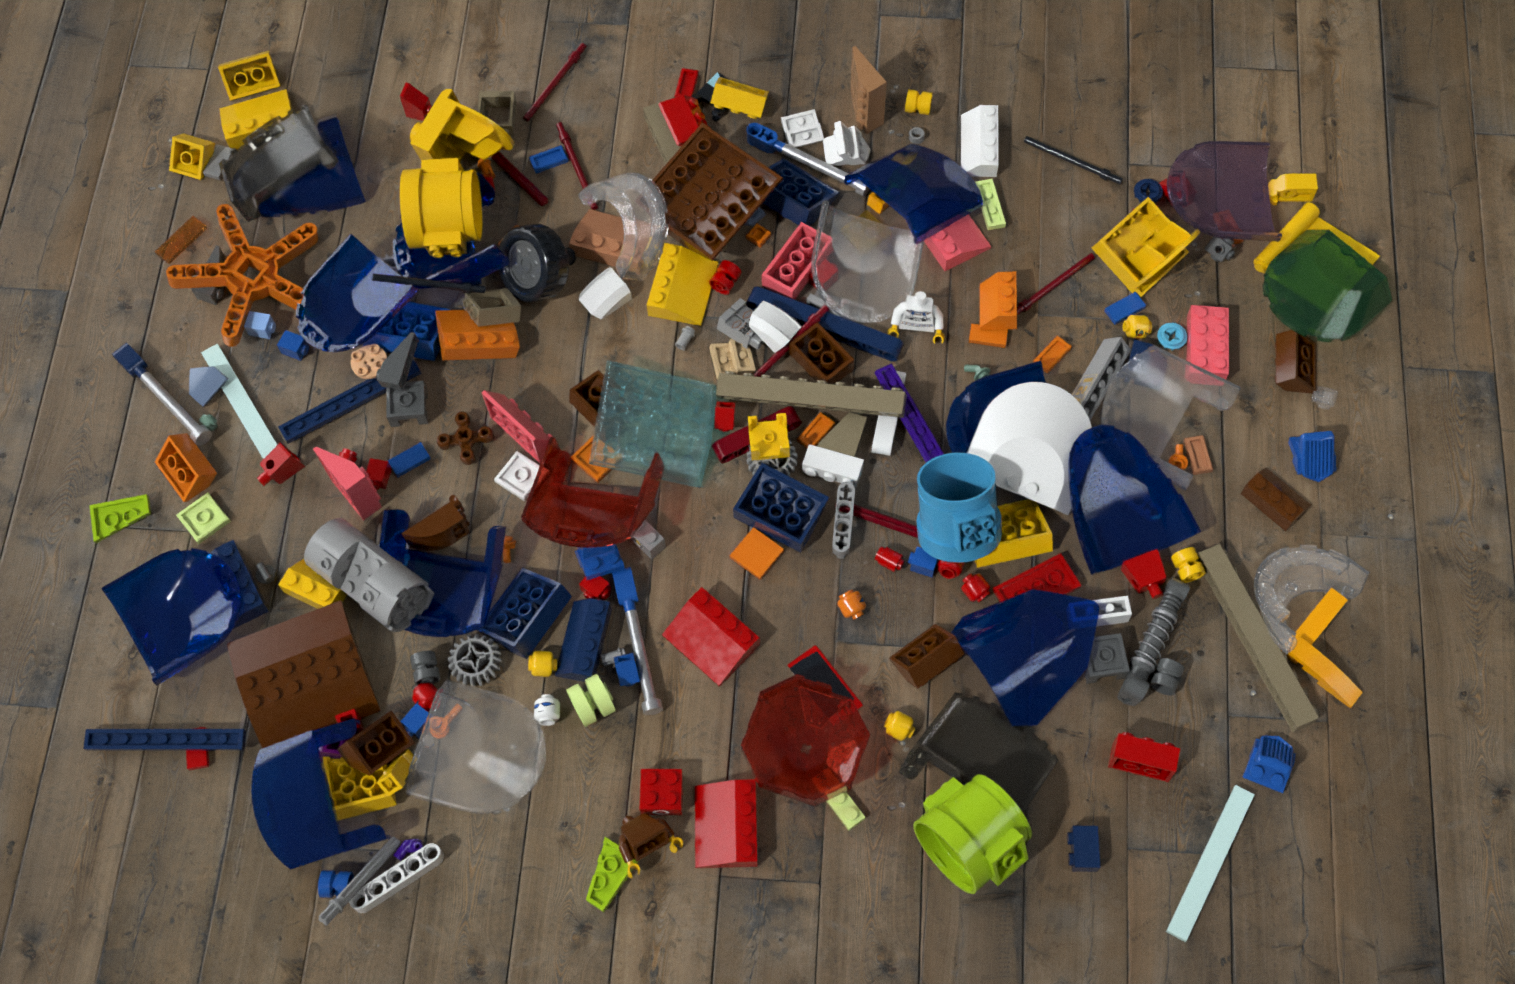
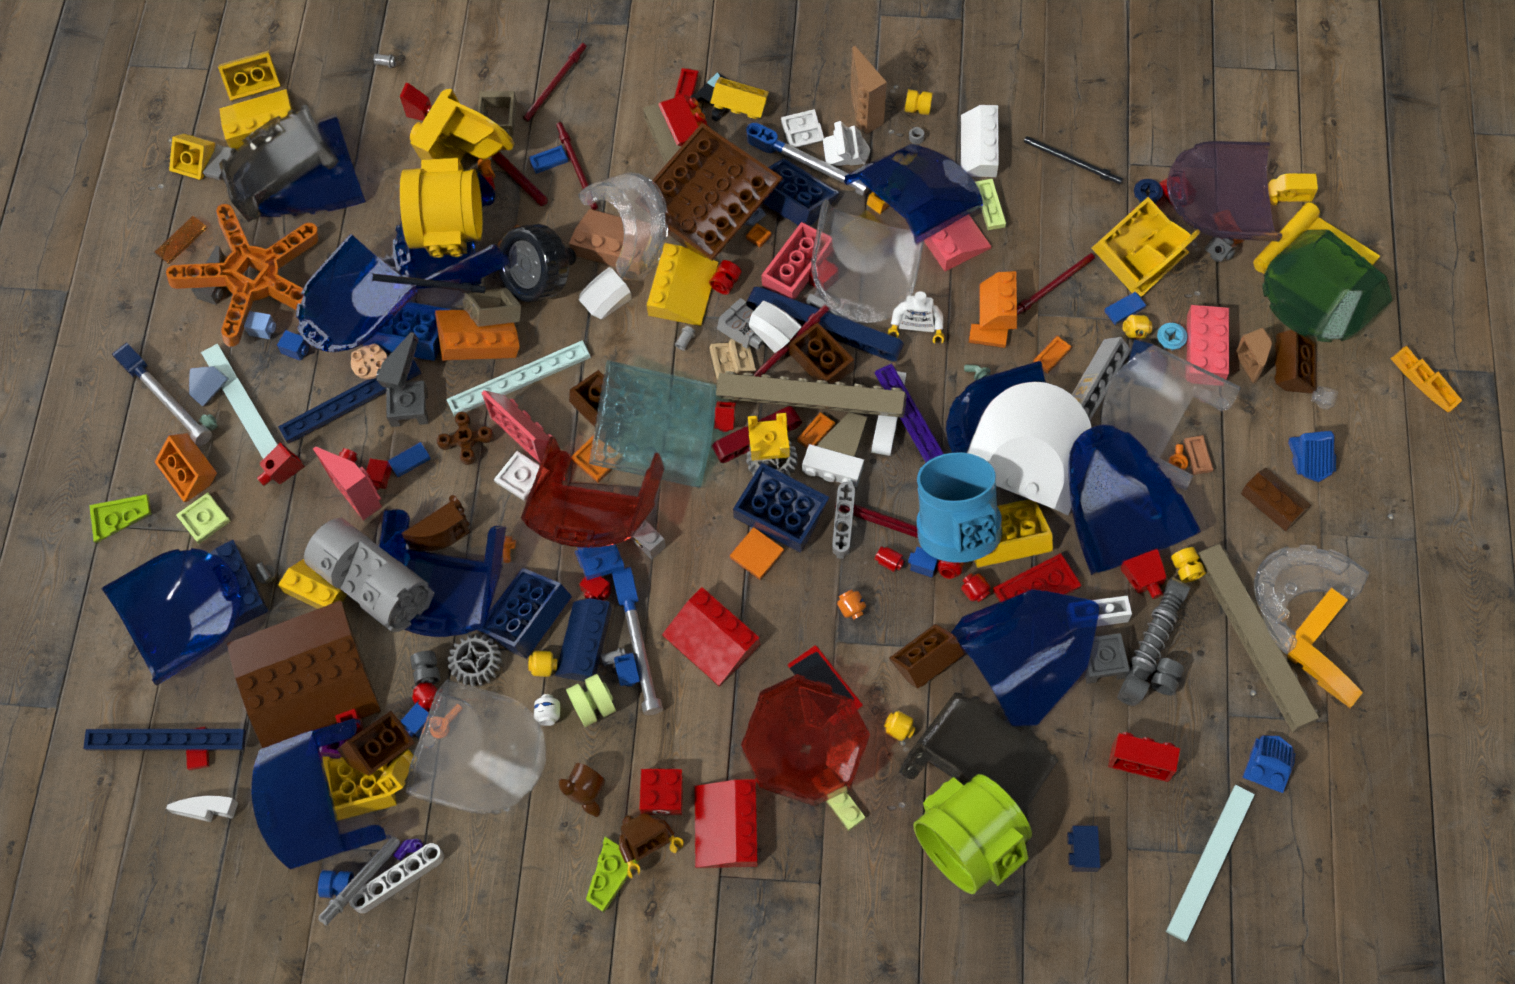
(204, 807): none -> white slope
(385, 60): none -> light grey pin
(520, 377): none -> light aqua tile
(583, 788): none -> reddish brown piece
(1253, 352): none -> medium nougat slope
(1426, 380): none -> light orange slope

